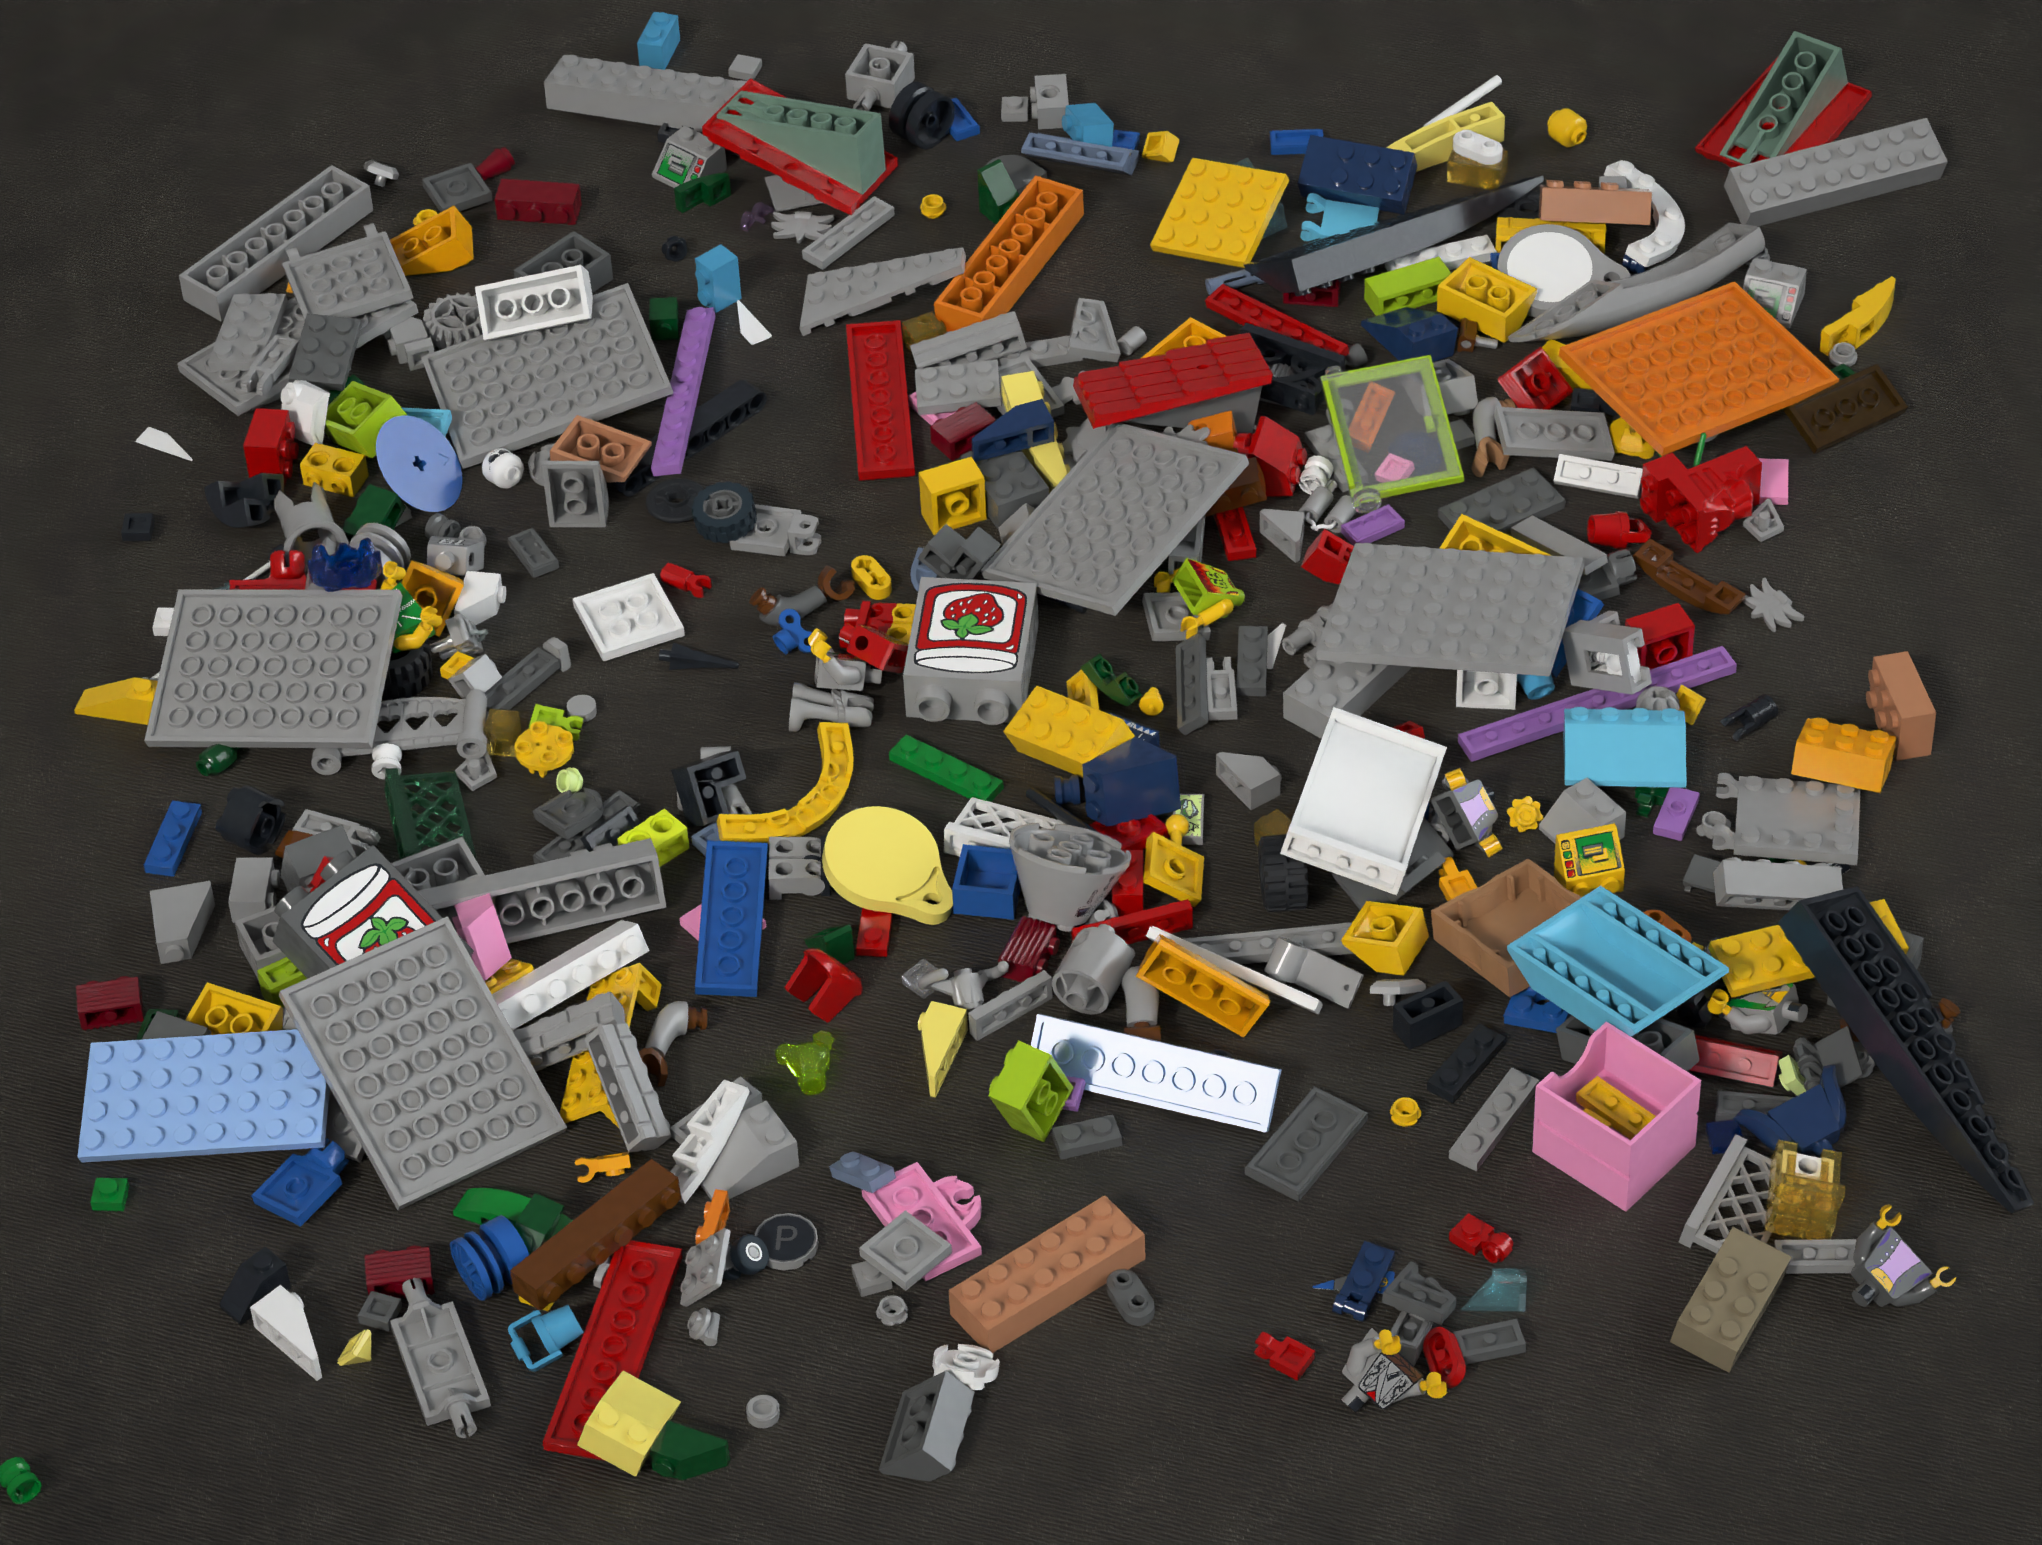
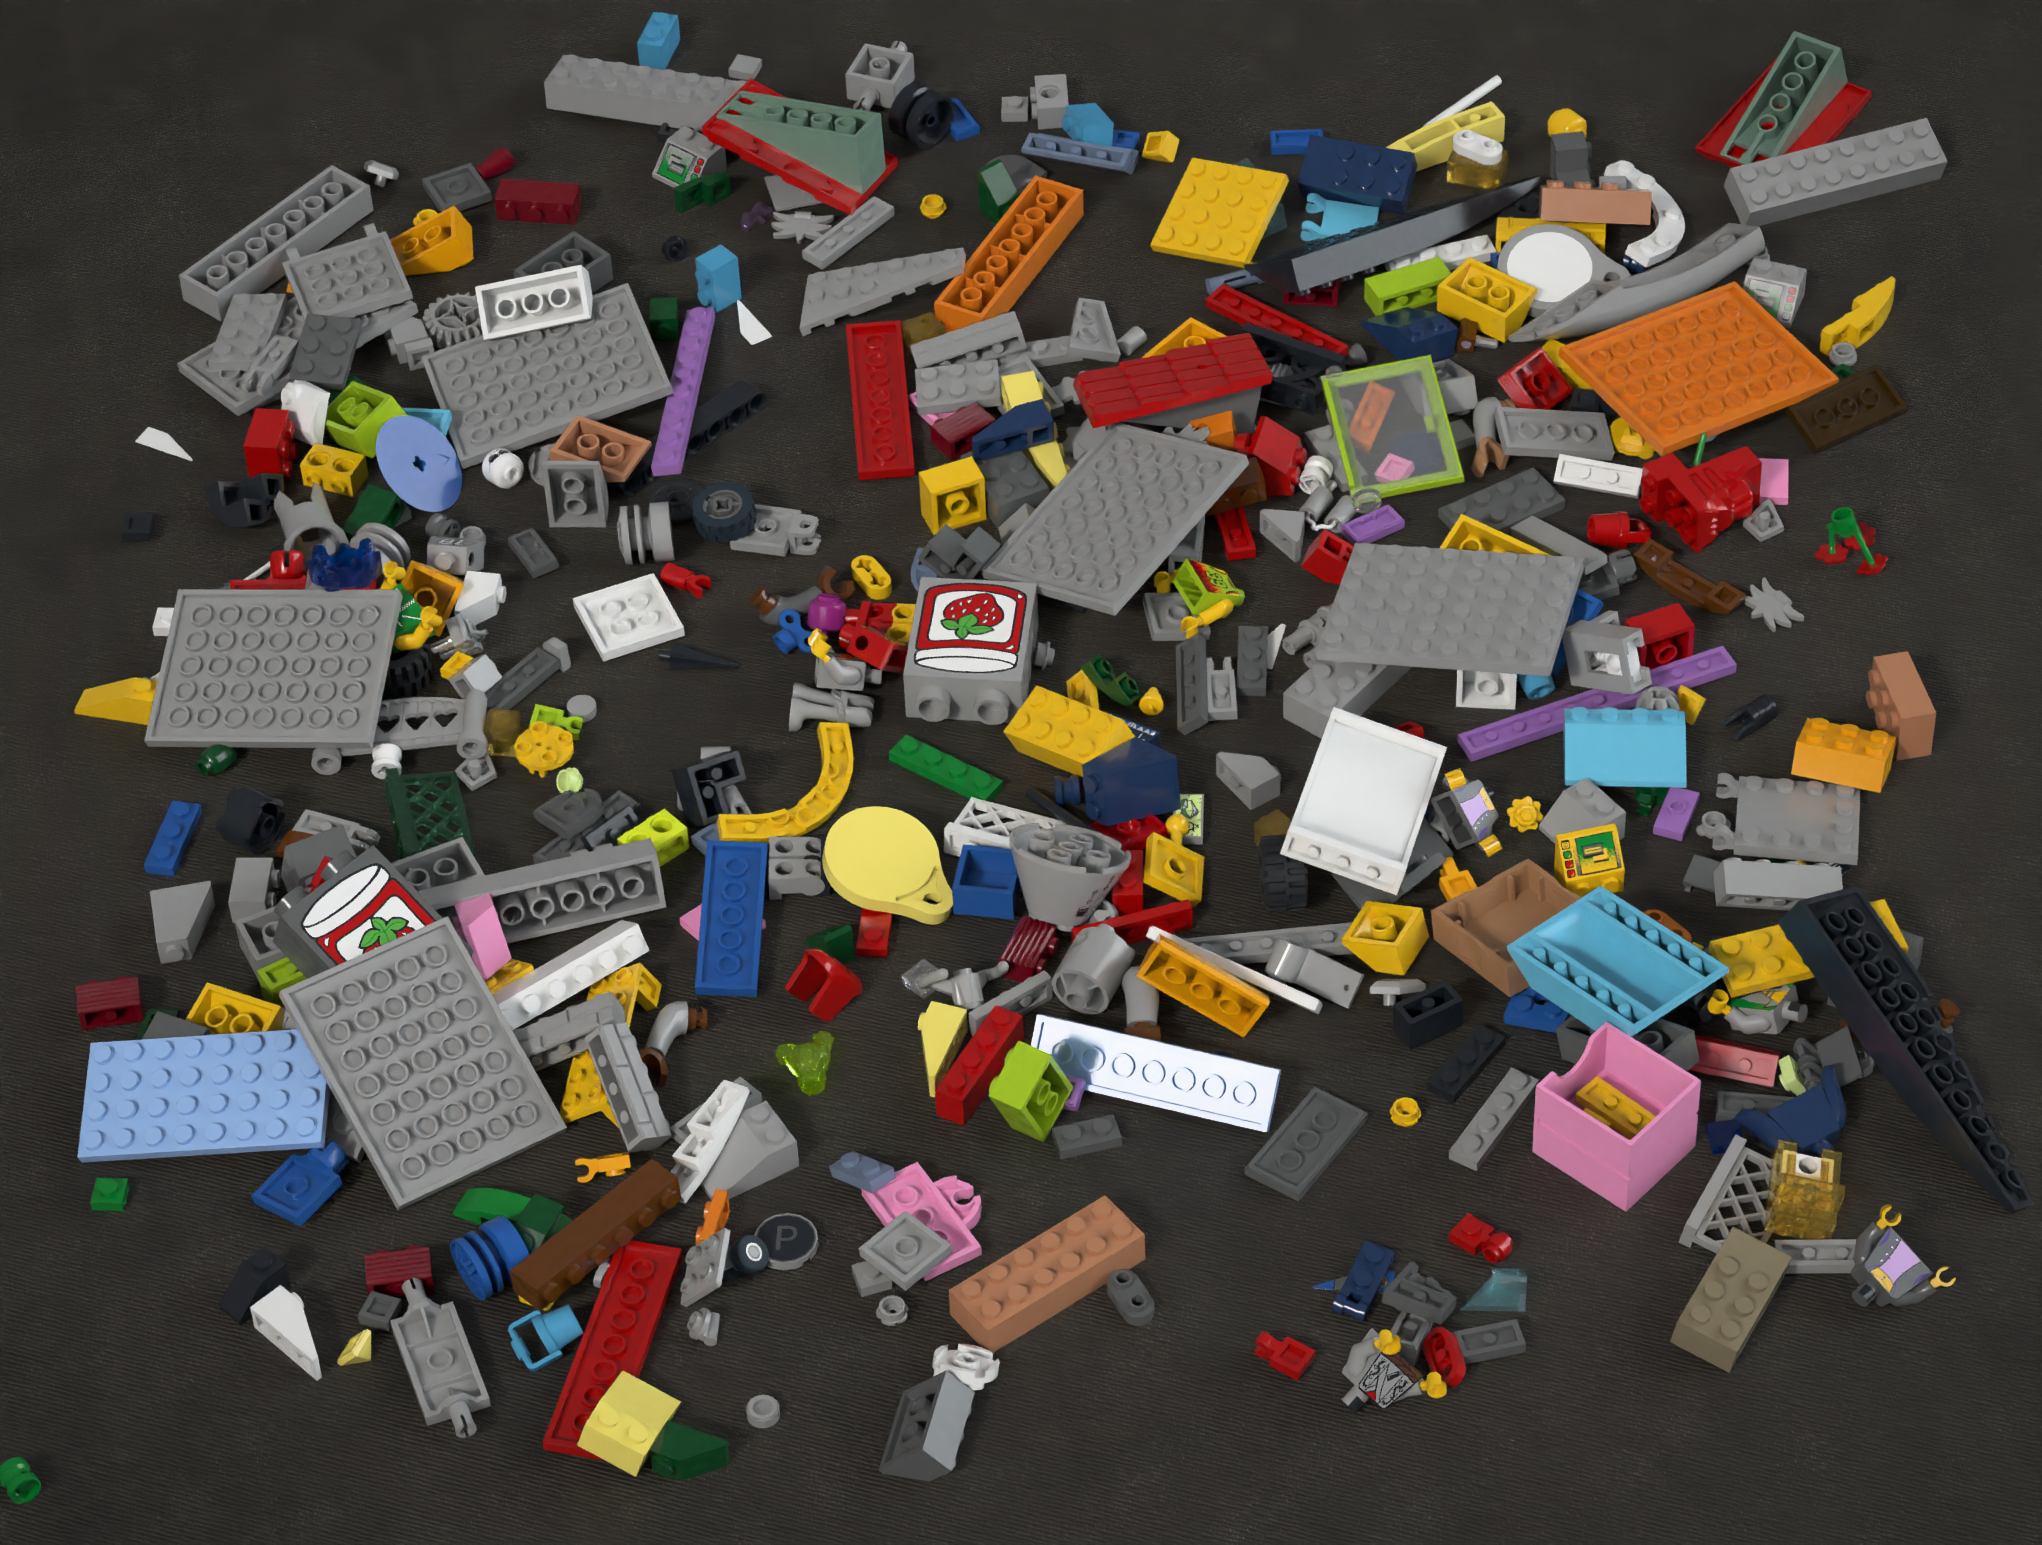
(646, 533): none -> light grey wheel
(826, 613): none -> magenta head
(978, 1065): none -> red brick
(1043, 655): none -> light grey plate
(1570, 158): none -> dark grey brick
(1856, 536): none -> plant

